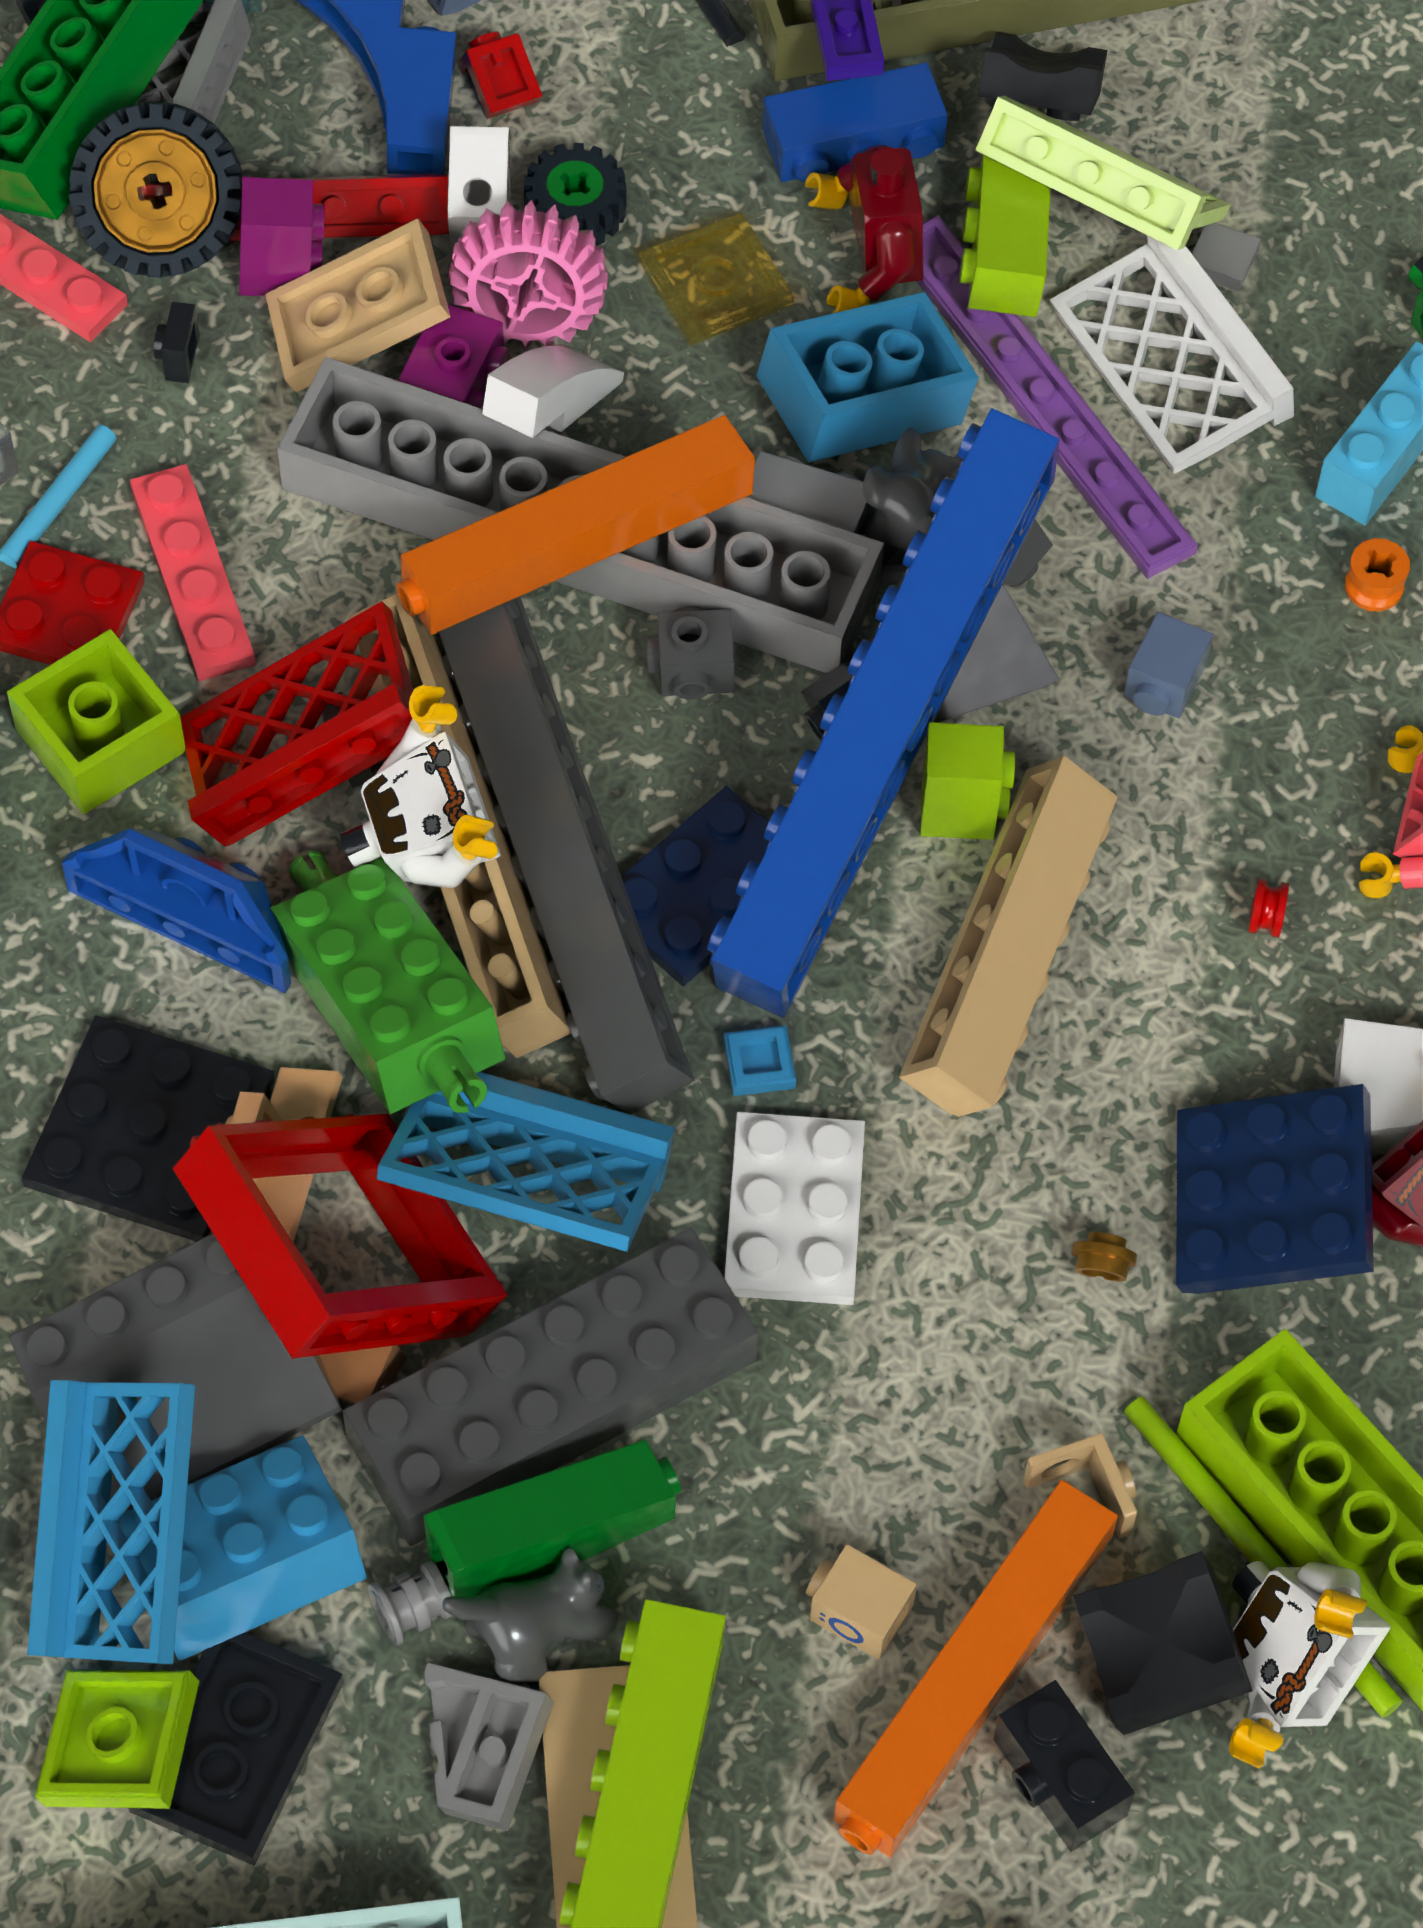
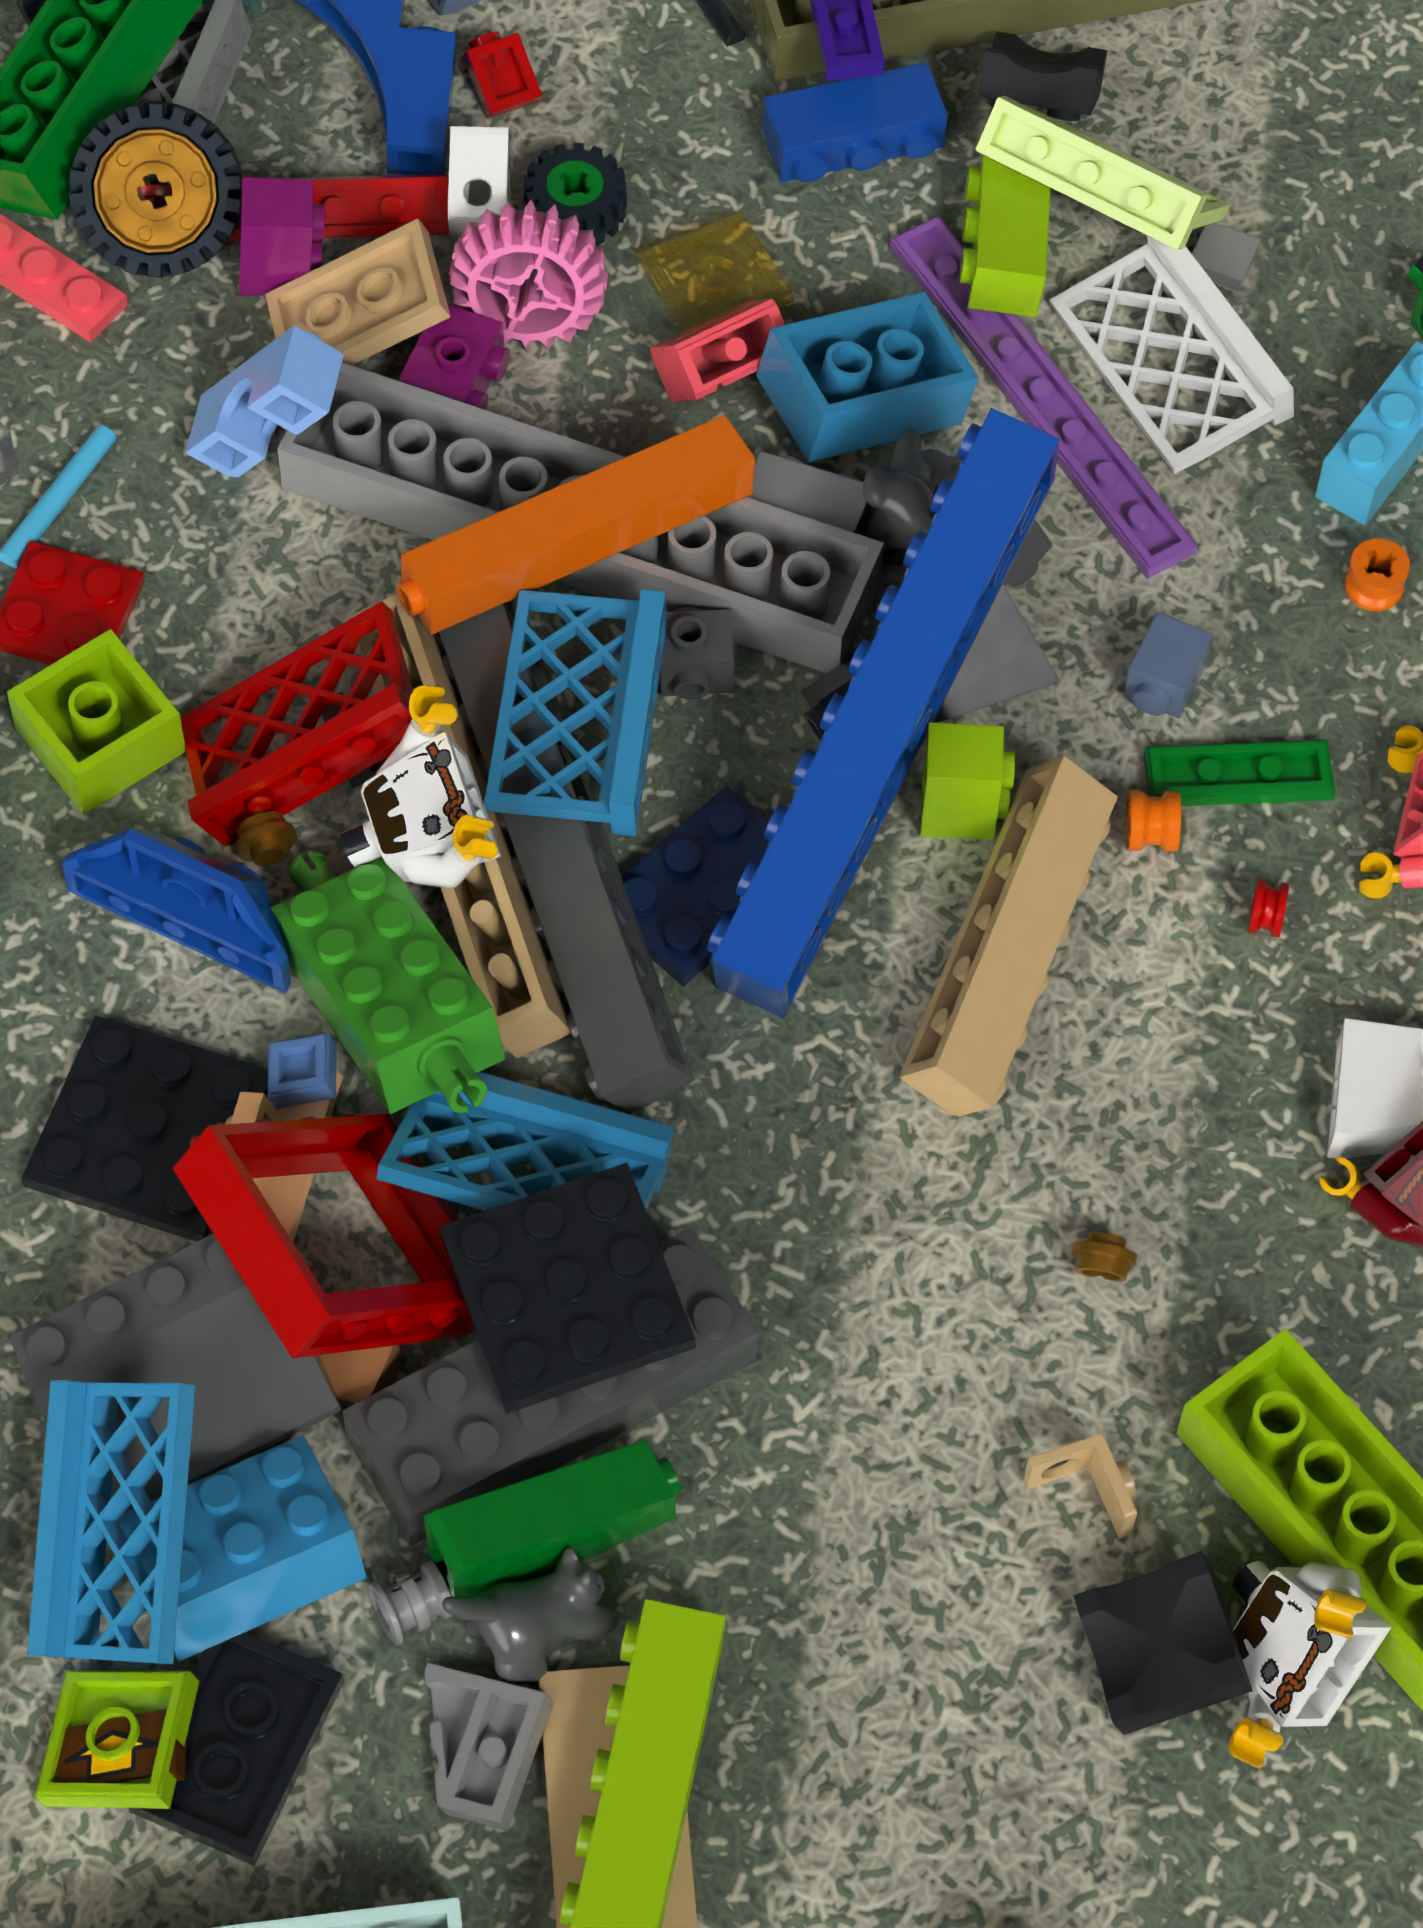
(80, 1765): none -> reddish brown tile
(178, 342): black plate -> none
(192, 572): coral plate -> none
(265, 838): none -> pearl gold plate
(280, 385): none -> light blue arch
(302, 1070): none -> medium blue tile
(547, 388): white slope -> none
(567, 1288): none -> black plate
(631, 699): none -> dark azure fence
(716, 350): none -> coral brick
(759, 1060): dark azure tile -> none
(795, 1208): white plate -> none
(860, 1600): tan brick -> none
(885, 220): dark red torso -> none
(973, 1671): orange brick -> none
(1062, 1766): black brick -> none
(1153, 820): none -> orange wheel
(1235, 1524): lime bar -> none
(1242, 772): none -> green tile
(1274, 1190): dark blue plate -> none

